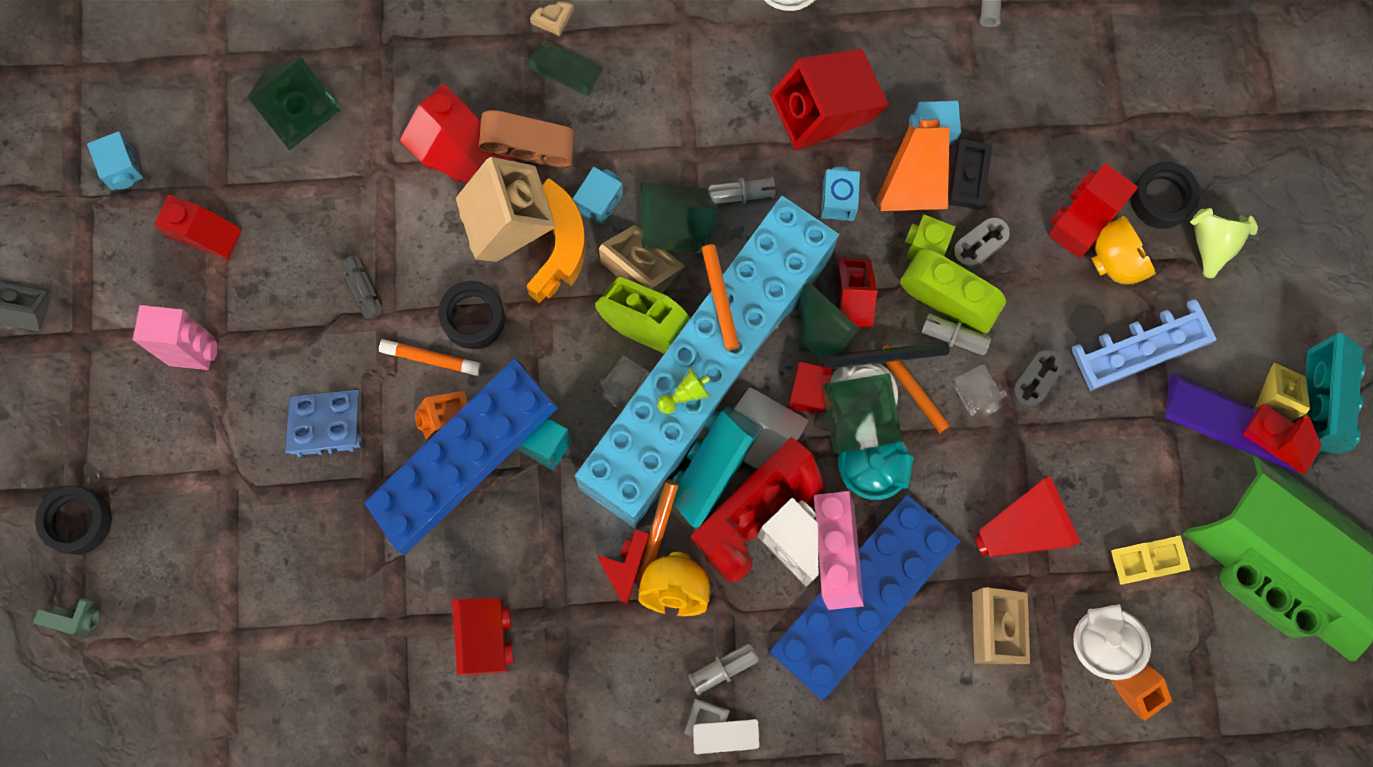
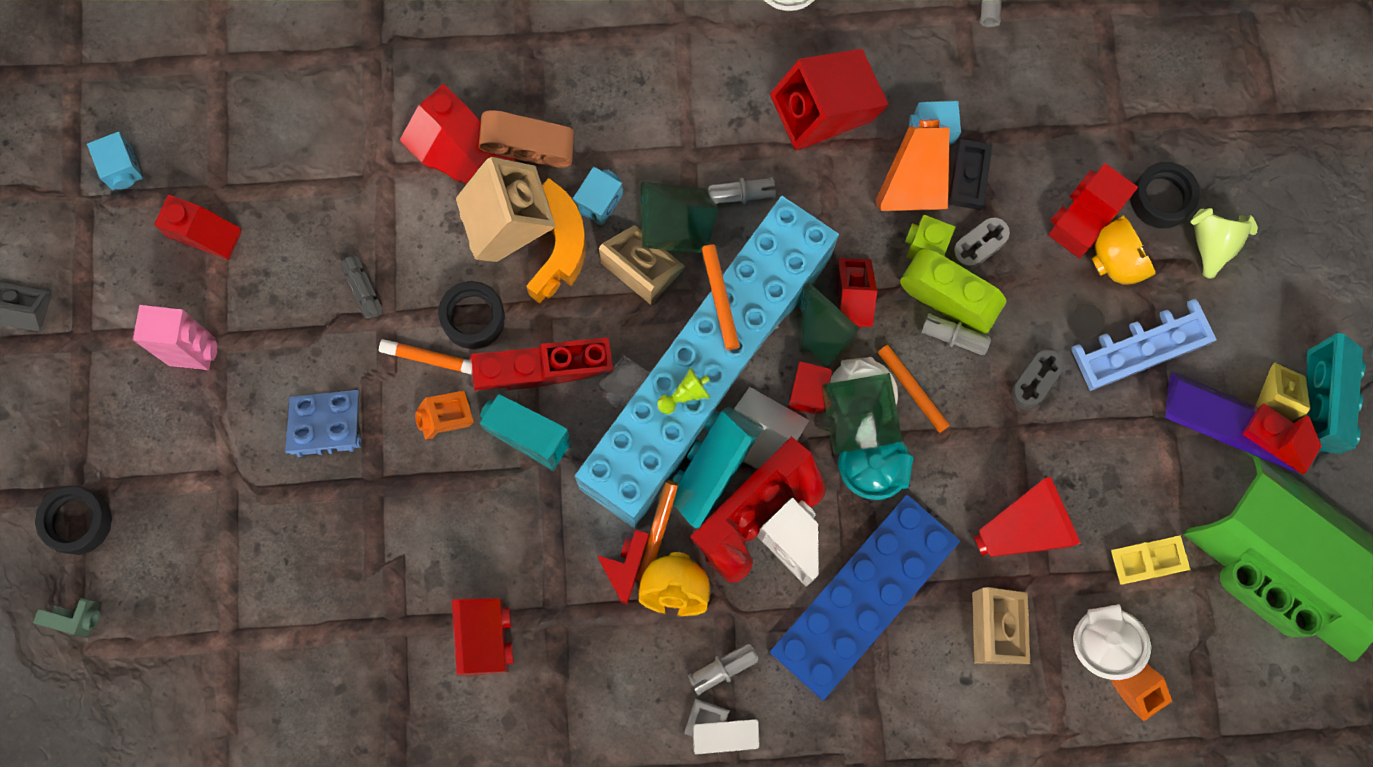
(292, 101): clear green slope -> none
(460, 456): blue plate -> none
(541, 366): none -> red slope
(552, 17): tan tile -> none
(565, 67): clear green slope -> none
(642, 314): lime brick -> none
(838, 550): bright pink brick -> none
(840, 194): medium azure brick -> none
(886, 355): black bar -> none
(979, 391): clear bracket -> none

